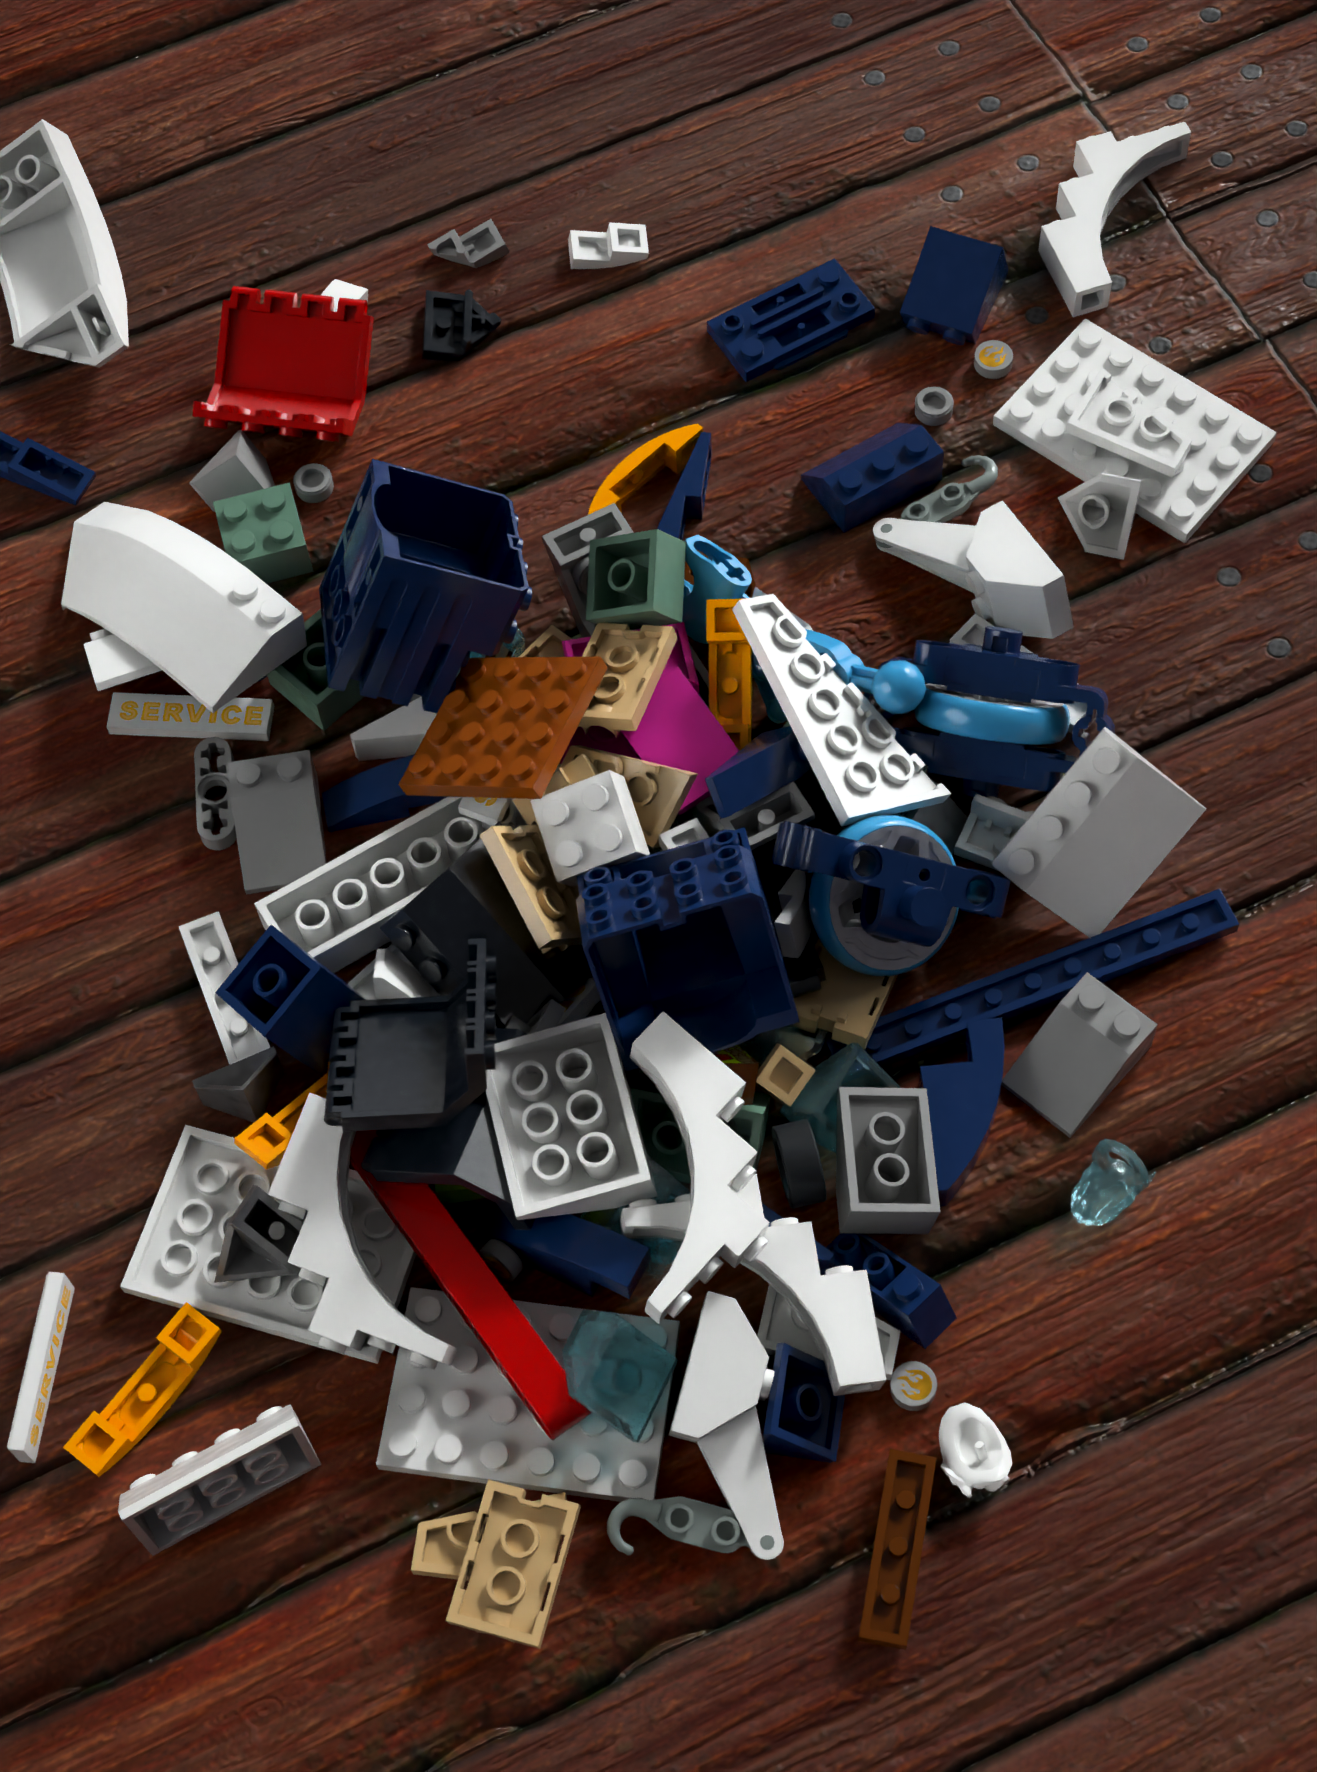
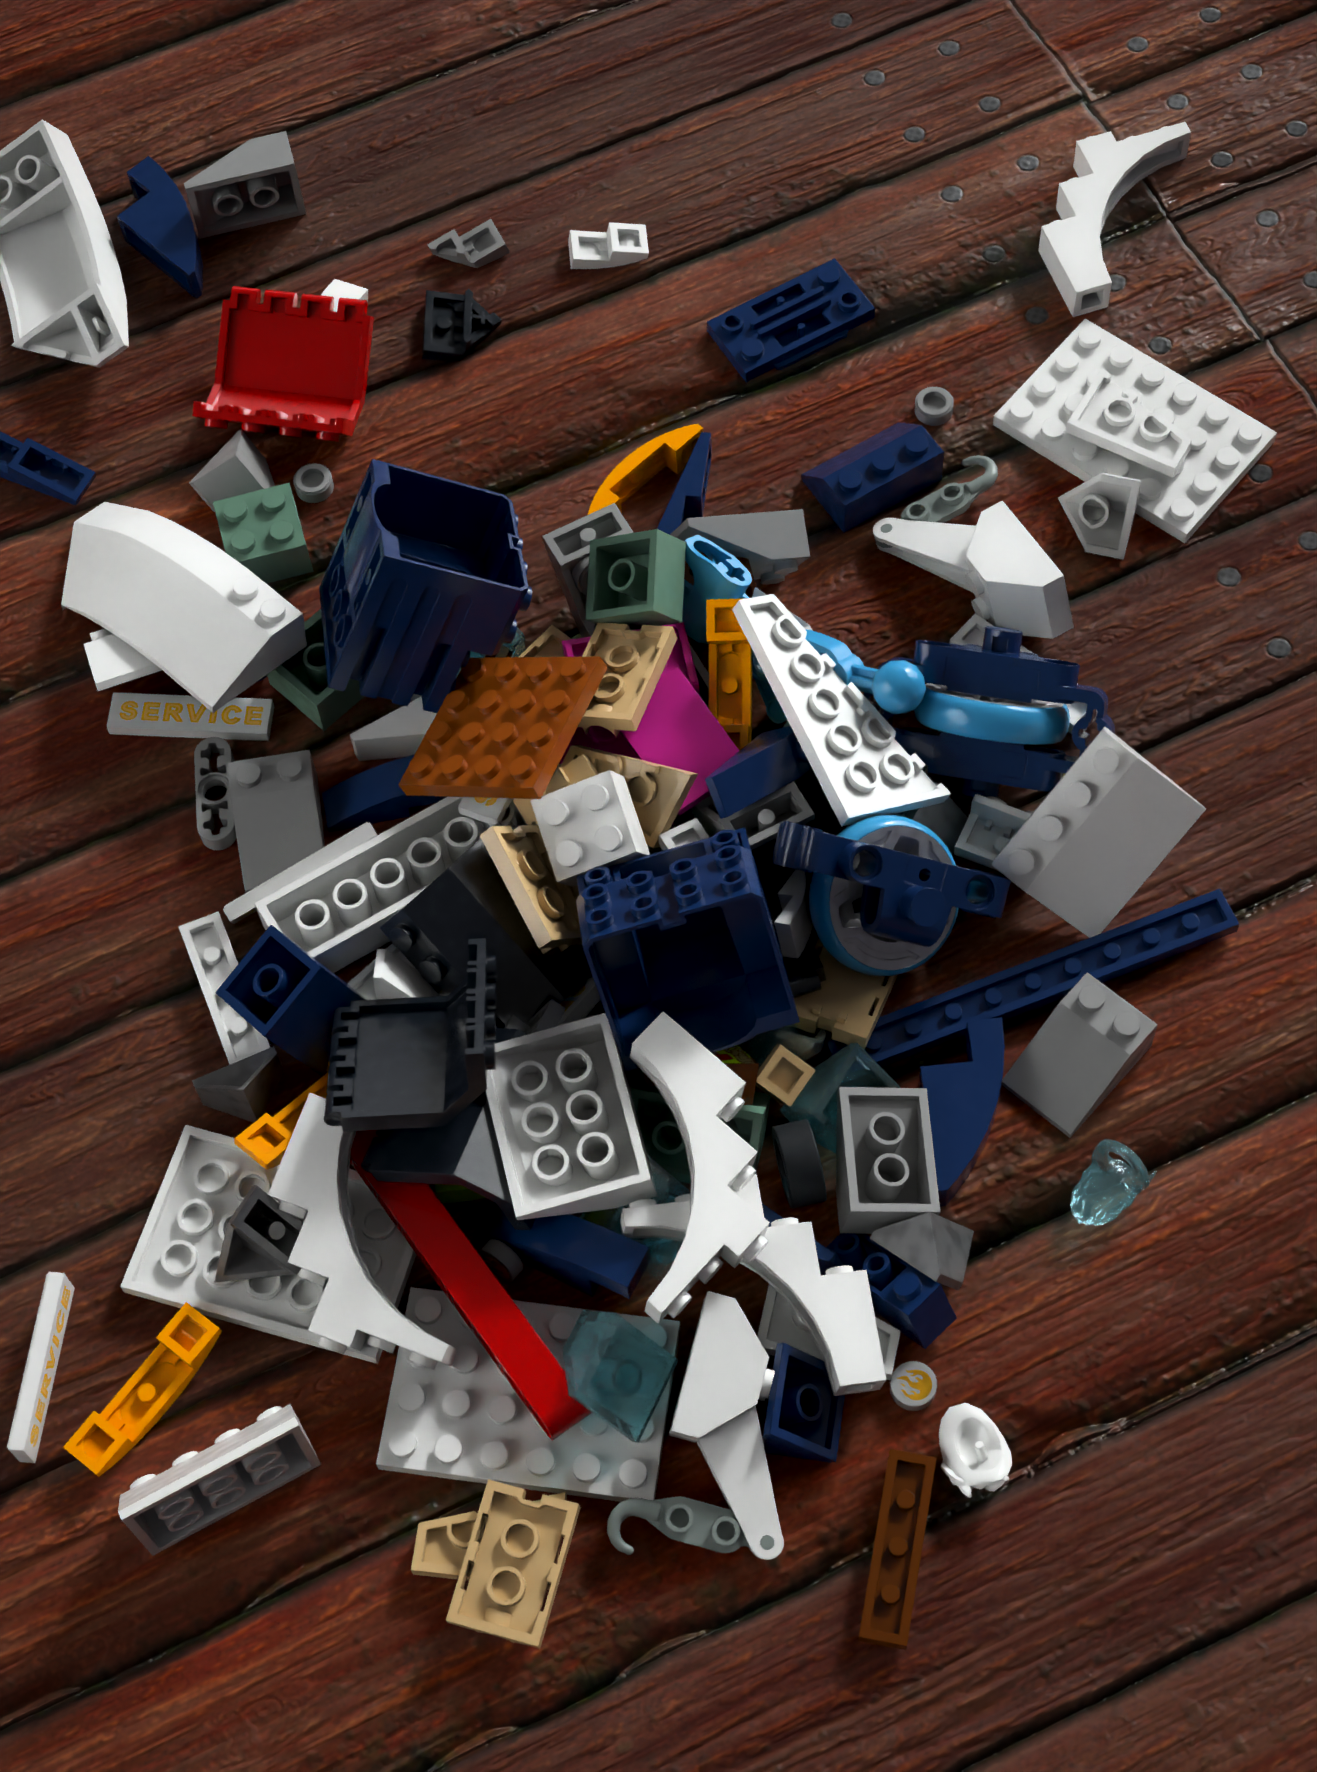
(162, 226): none -> dark blue slope
(245, 904): none -> white tile
(246, 187): none -> light grey slope
(770, 540): none -> light grey slope
(929, 1245): none -> flat silver slope
(954, 286): dark blue slope -> none
(993, 359): light grey tile -> none

